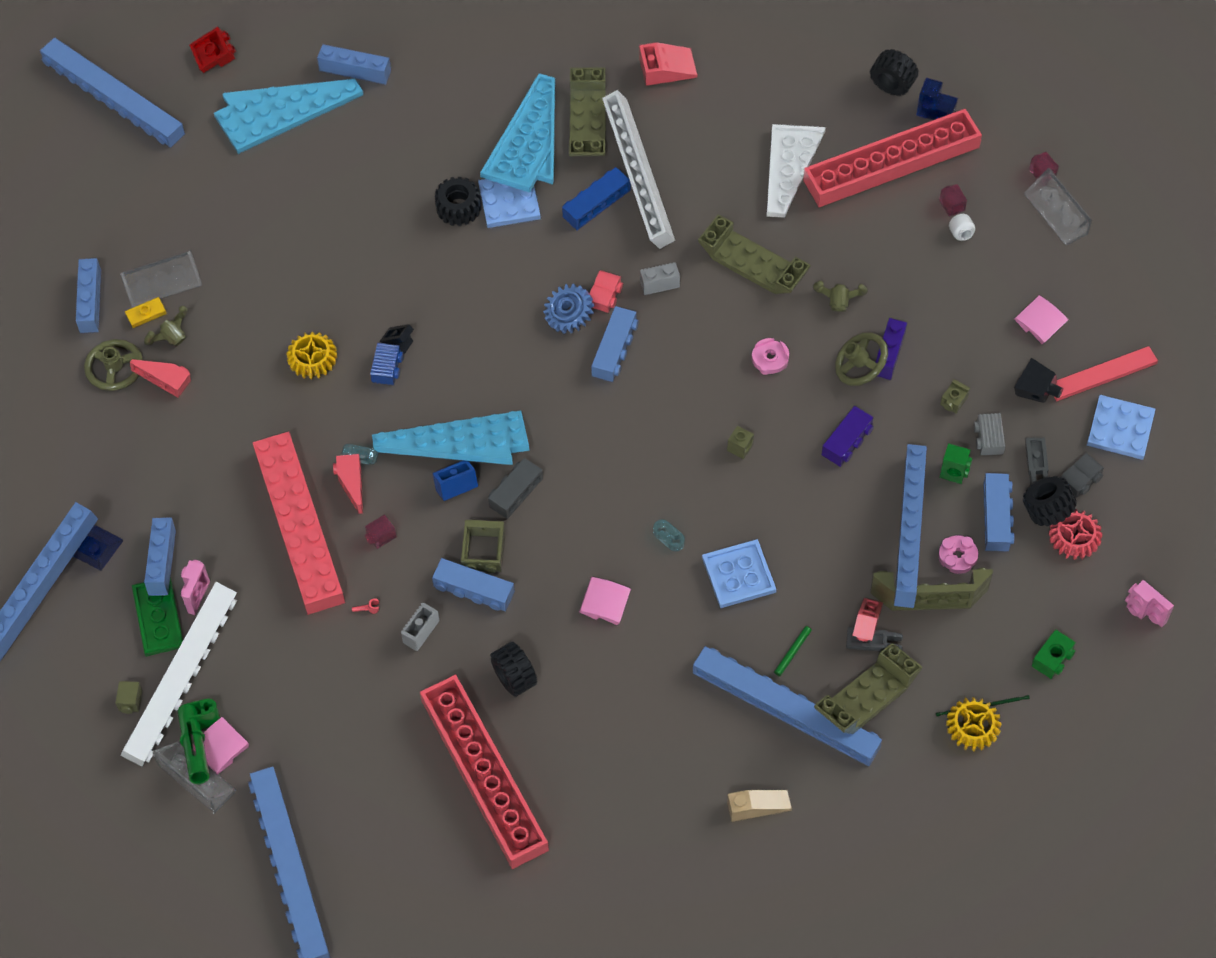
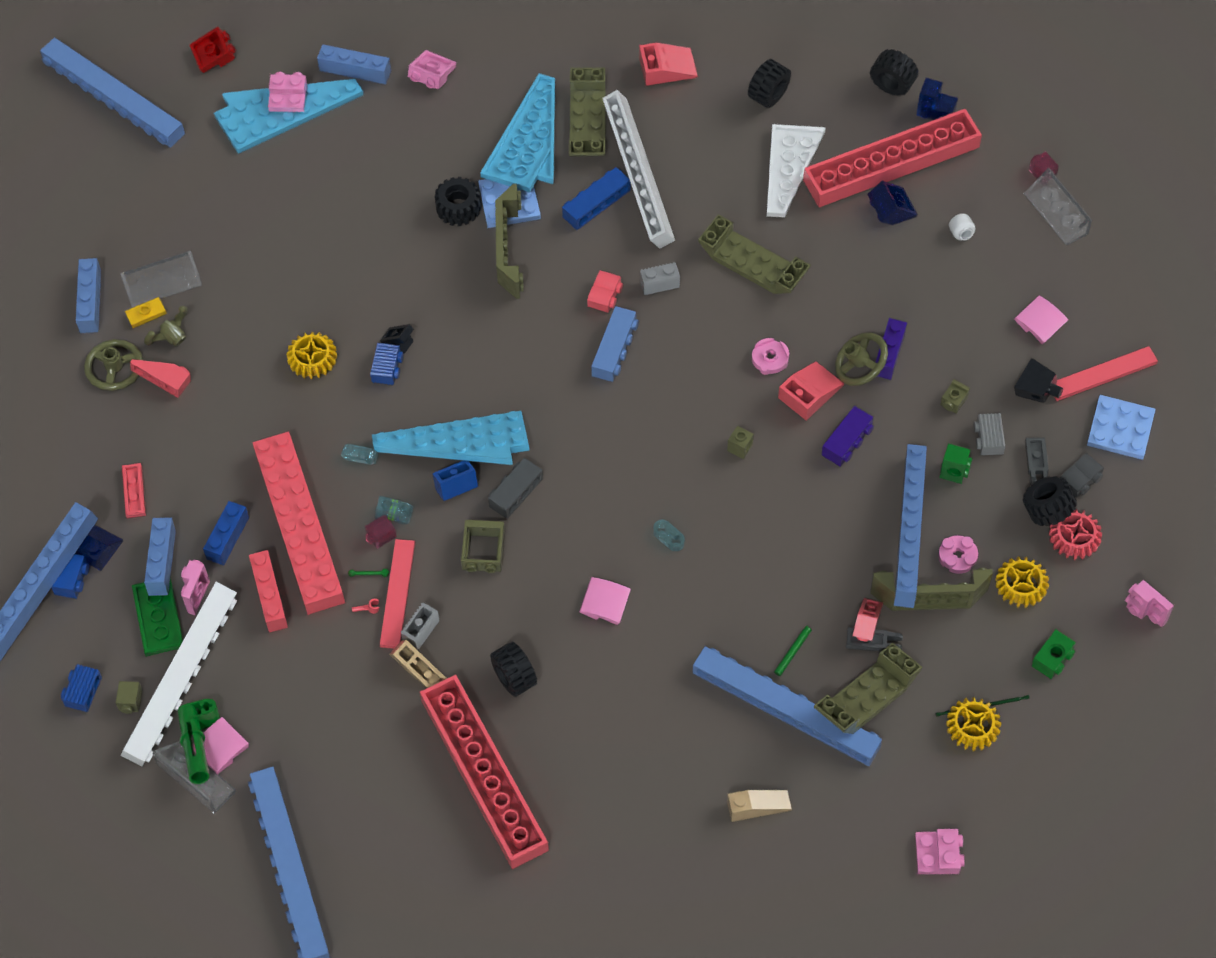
(71, 579): none -> blue brick
(81, 687): none -> blue brick
(133, 490): none -> coral tile
(226, 533): none -> blue brick
(268, 591): none -> coral brick
(287, 92): none -> bright pink plate
(349, 476): coral slope -> none
(384, 573): none -> green hinge
(394, 510): none -> clear light blue leg
(397, 593): none -> coral tile
(416, 664): none -> tan slope
(431, 69): none -> bright pink plate
(473, 585): medium blue brick -> none
(507, 206): none -> olive slope
(563, 319): medium blue gear -> none
(739, 573): light blue plate -> none
(769, 83): none -> black tyre
(809, 389): none -> coral slope
(839, 294): olive piece -> none
(891, 203): none -> clear blue slope
(939, 852): none -> bright pink plate
(953, 200): clear pink brick -> none
(997, 512): medium blue brick -> none
(1023, 592): none -> yellow gear

